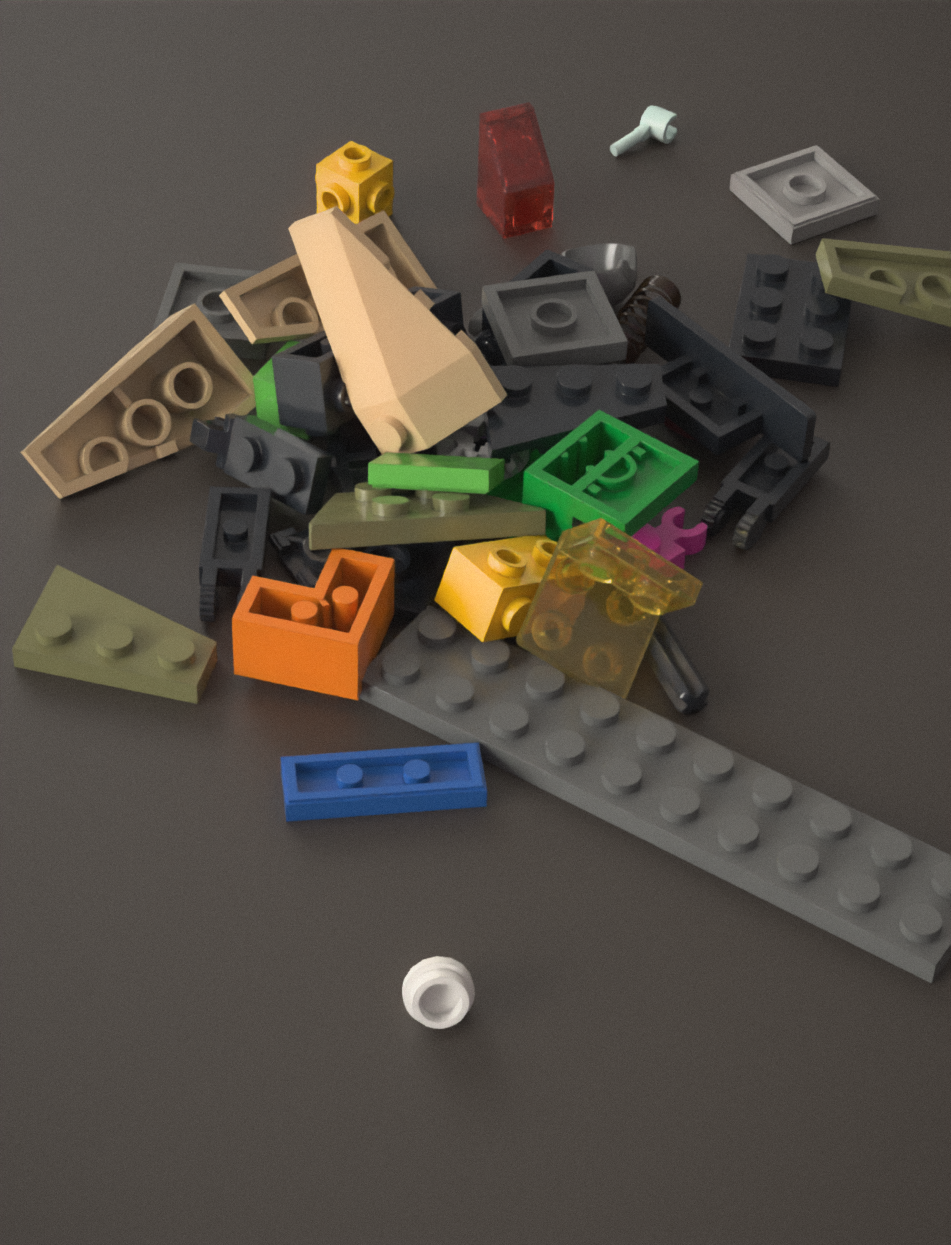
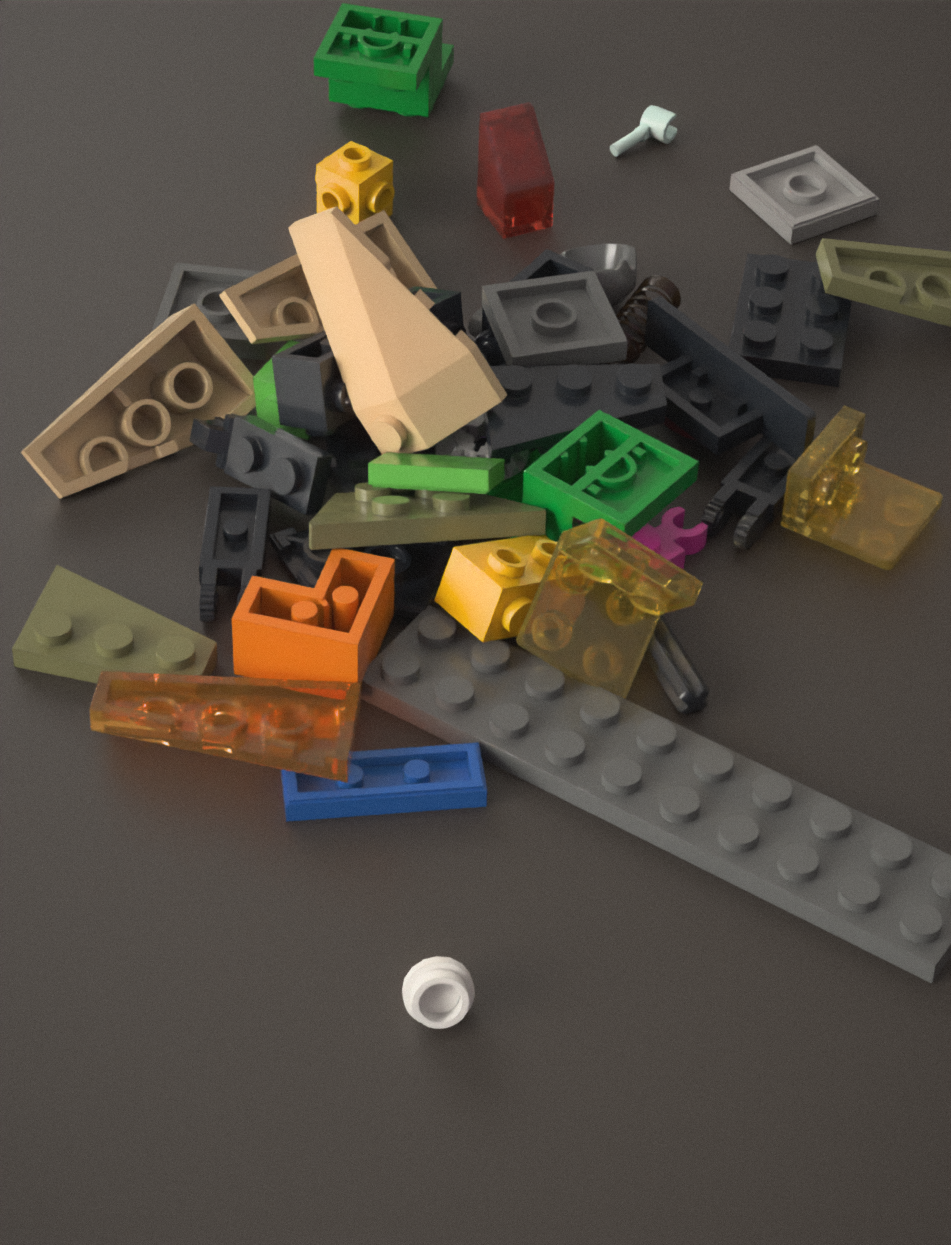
(252, 720): none -> clear orange wing
(384, 60): none -> green bracket
(852, 503): none -> clear yellow bracket

